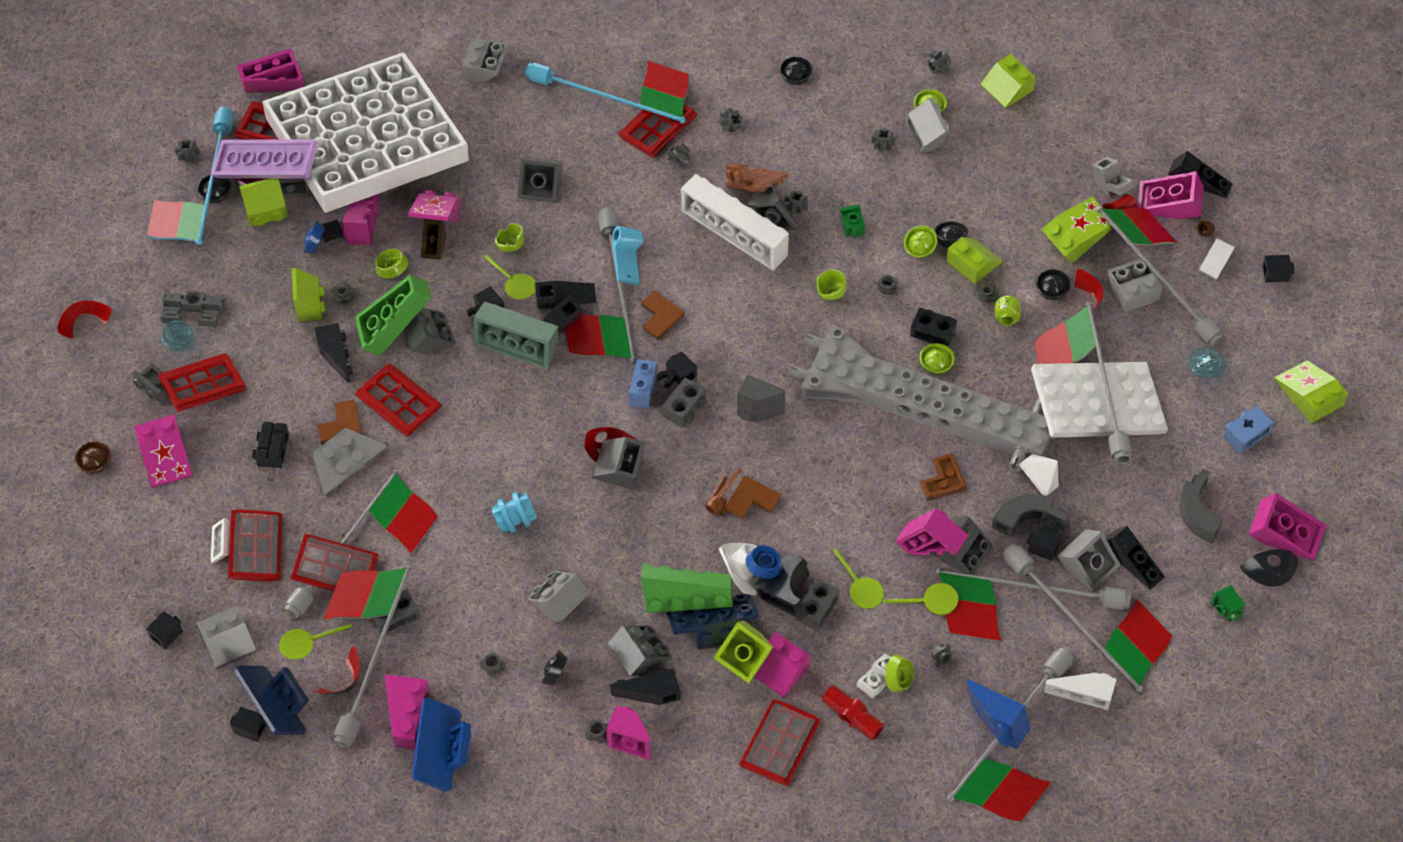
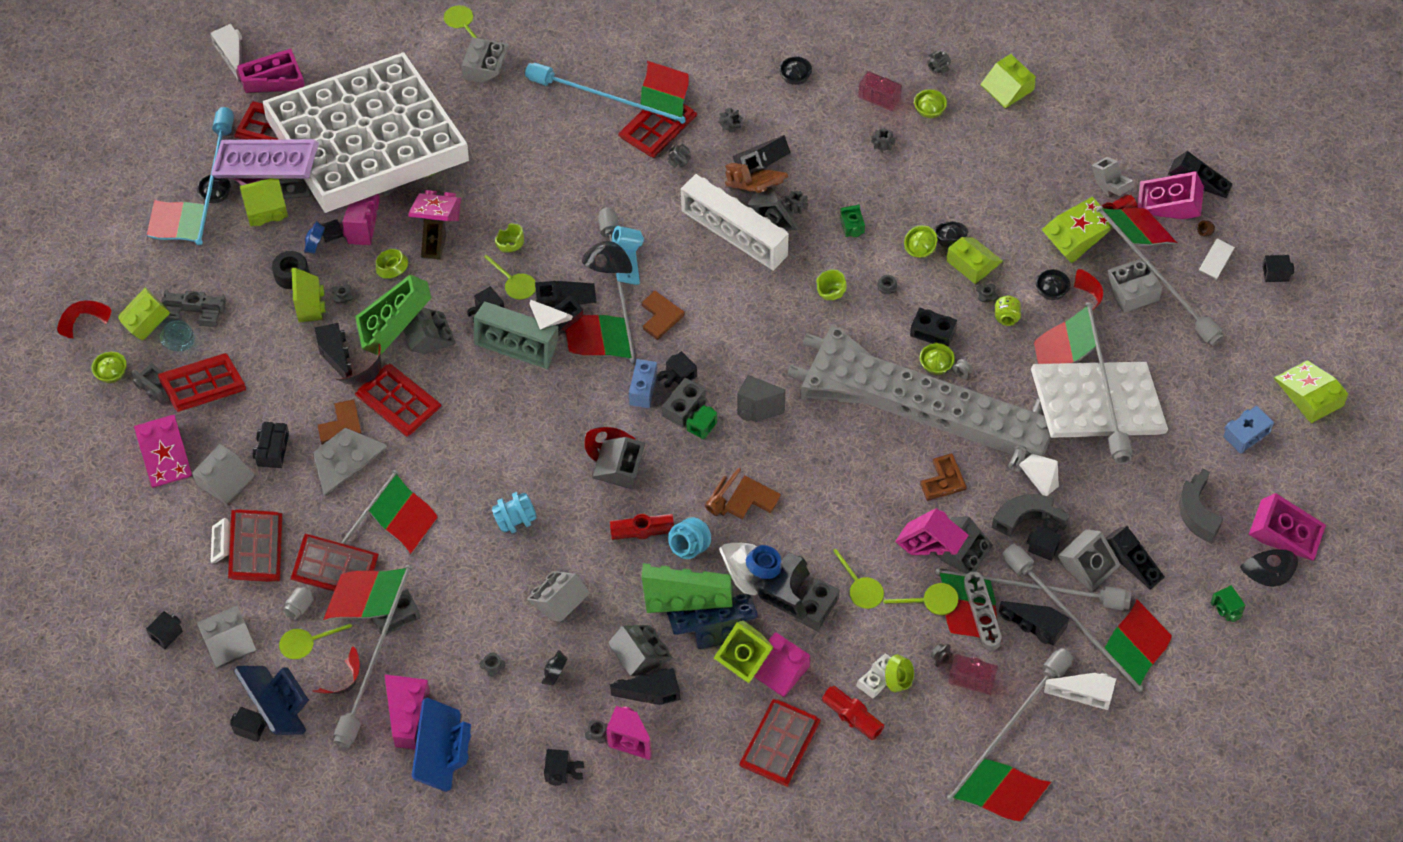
(92, 457): reddish brown hat -> none
(109, 367): none -> lime hat
(143, 314): none -> lime slope
(187, 150): dark grey gear -> none
(222, 474): none -> light grey slope
(229, 46): none -> white slope
(284, 261): none -> black tyre
(367, 375): none -> black piece
(459, 17): none -> lime piece
(539, 179): dark grey slope -> none
(548, 316): none -> white slope
(559, 765): none -> black brick
(616, 258): none -> black piece
(630, 527): none -> red piece
(689, 538): none -> medium azure piece
(702, 422): none -> green brick
(763, 154): none -> black slope
(880, 90): none -> clear pink brick
(927, 126): light grey slope -> none
(962, 368): none -> light grey bush
(973, 674): none -> clear pink brick
(984, 610): none -> light grey beam
(1002, 715): blue slope -> none
(1040, 620): none -> black slope
(1205, 362): clear light blue hat -> none

